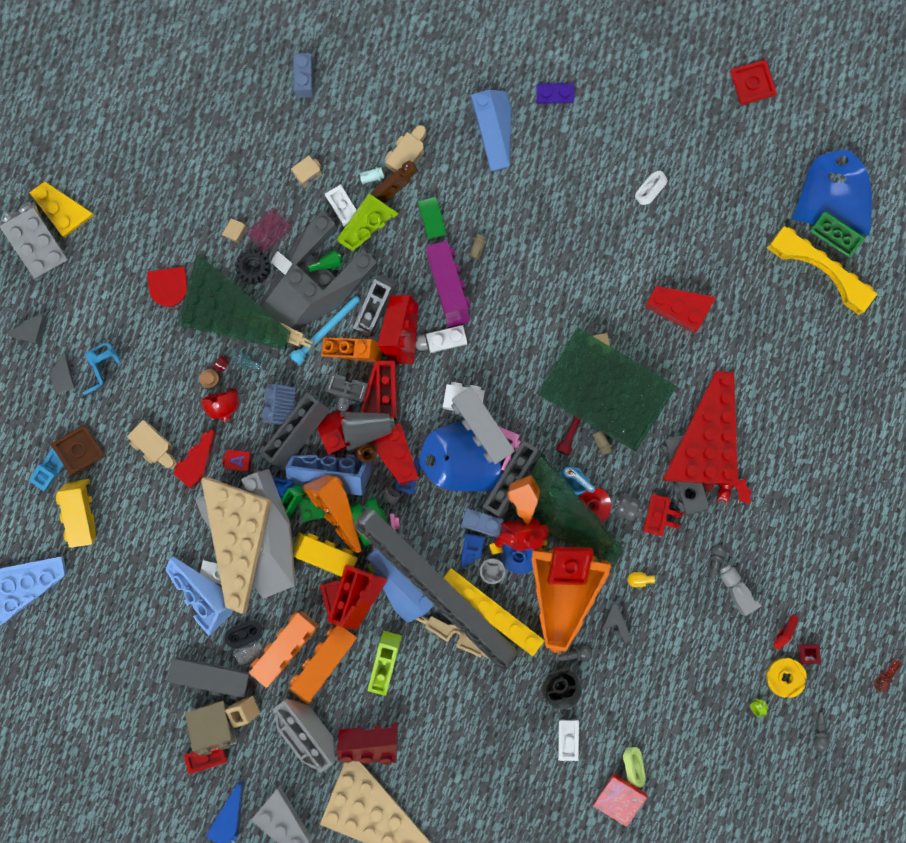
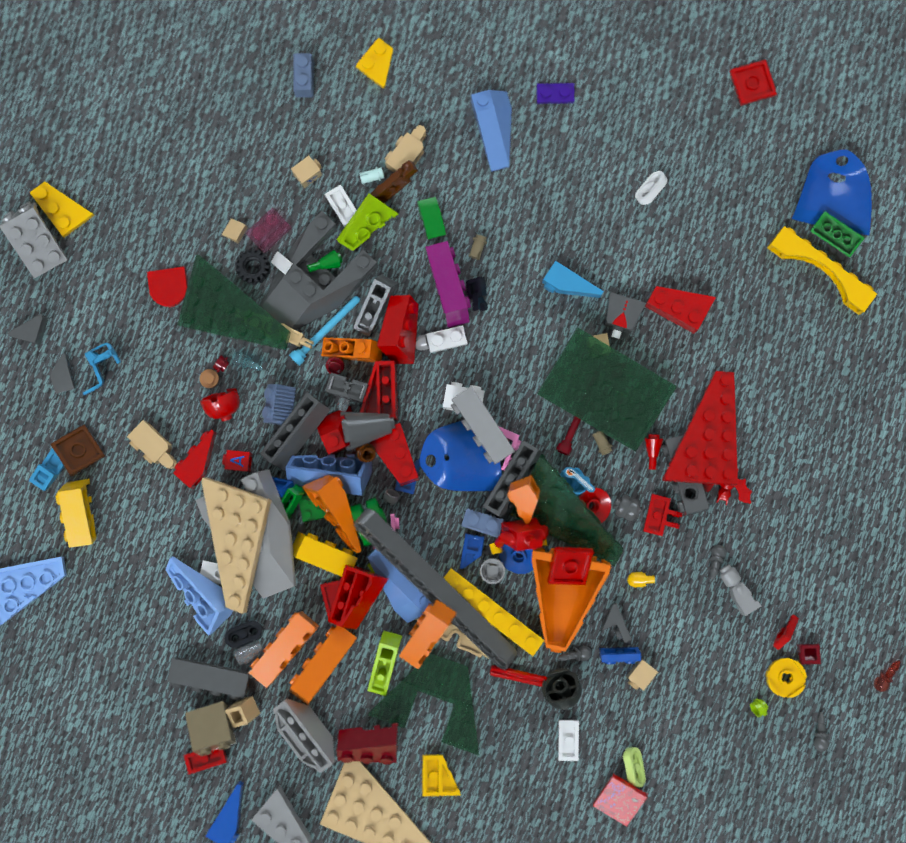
(335, 365): none -> dark red plate
(376, 62): none -> yellow wing
(427, 633): none -> orange wedge
(437, 777): none -> yellow wing
(442, 680): none -> clear green wing
(476, 291): none -> black plate
(517, 675): none -> red axle
(567, 282): none -> dark azure slope
(622, 314): none -> dark grey torso
(626, 654): none -> blue plate
(641, 675): none -> tan brick
(653, 446): none -> red cone

